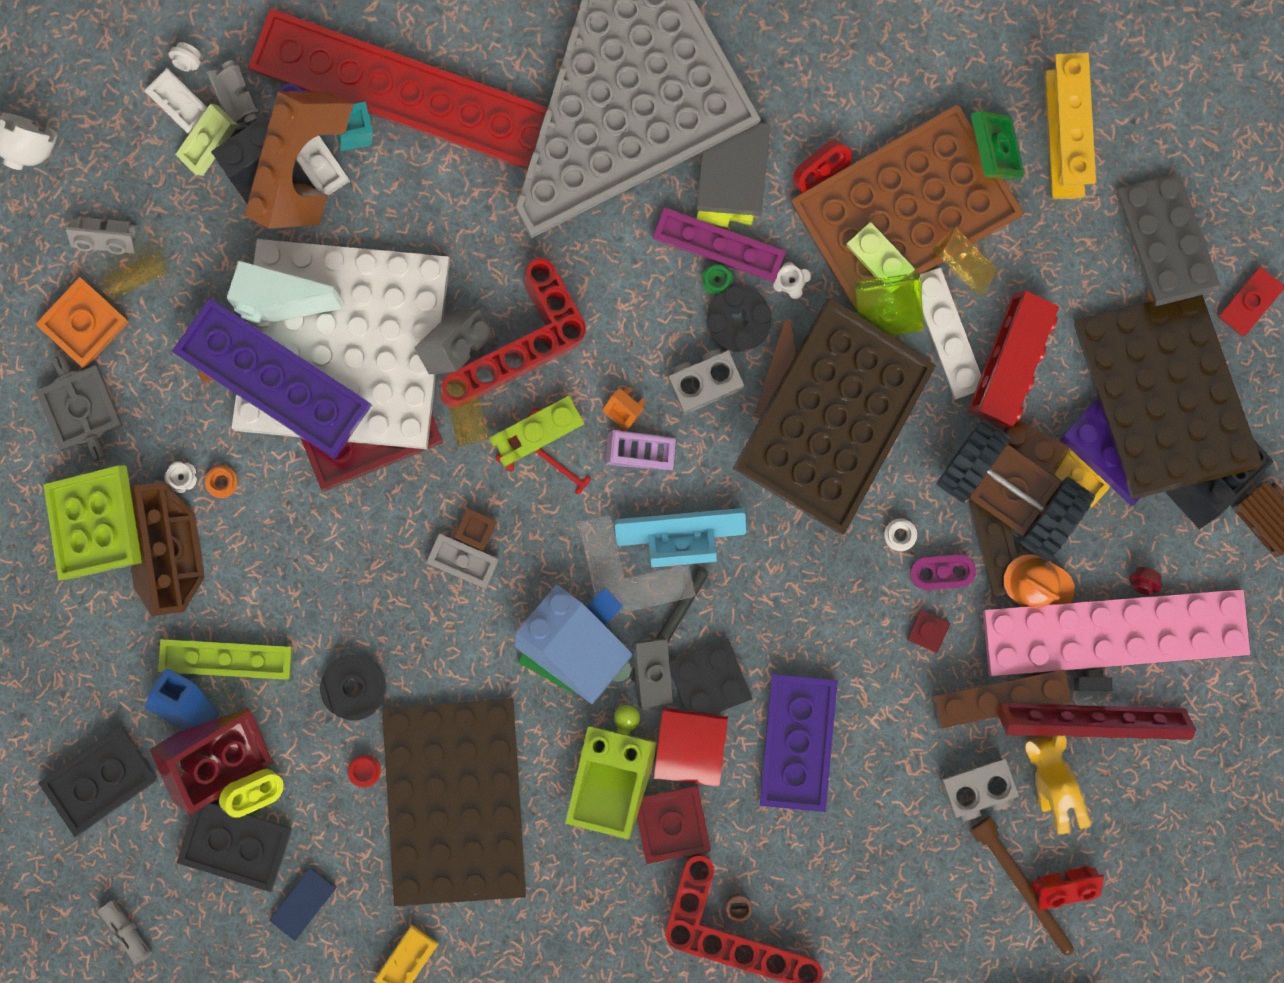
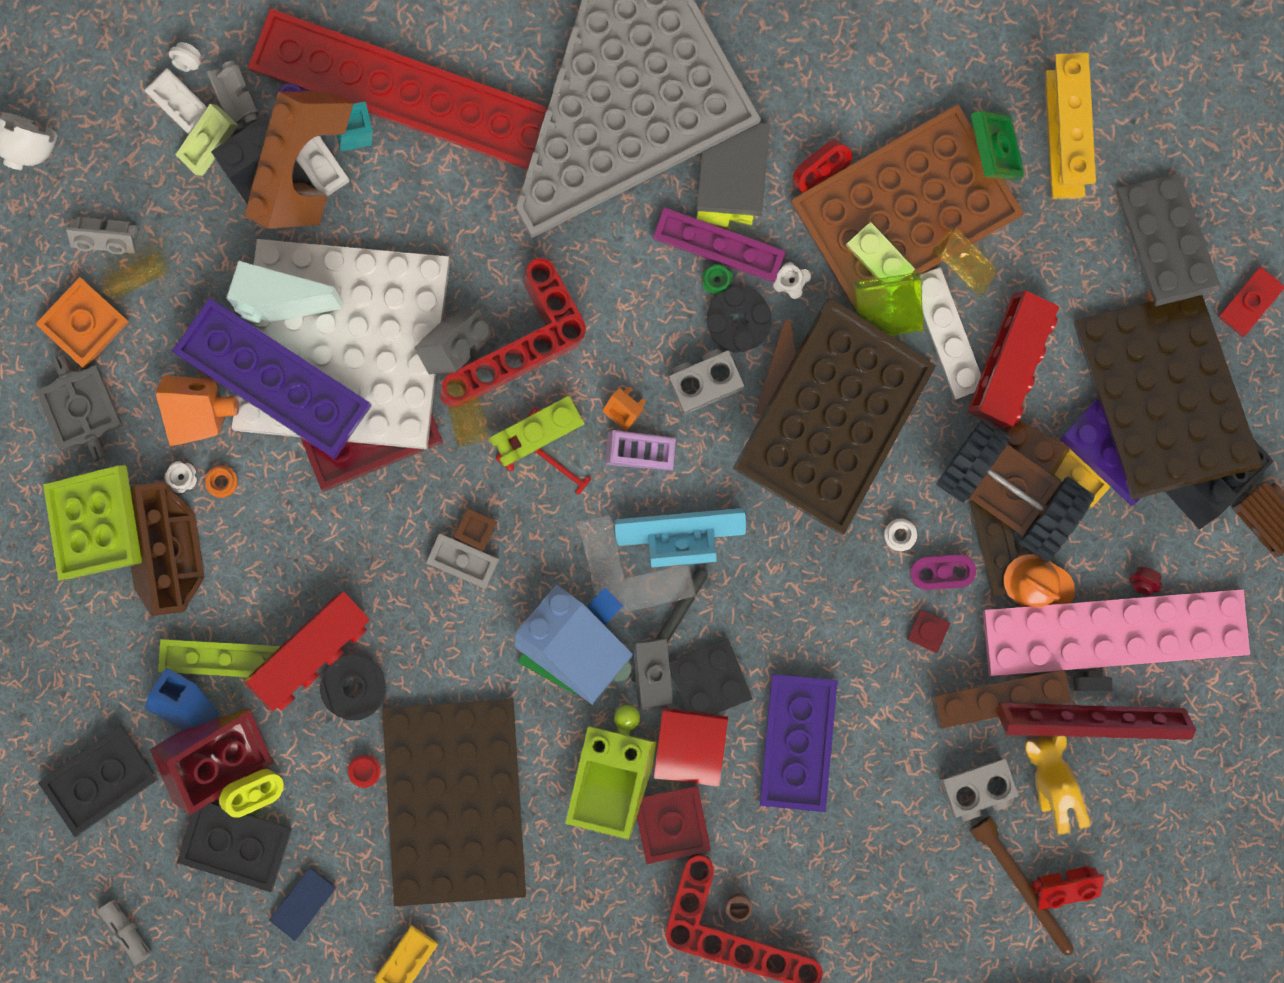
(192, 408): none -> orange torso
(307, 651): none -> red brick

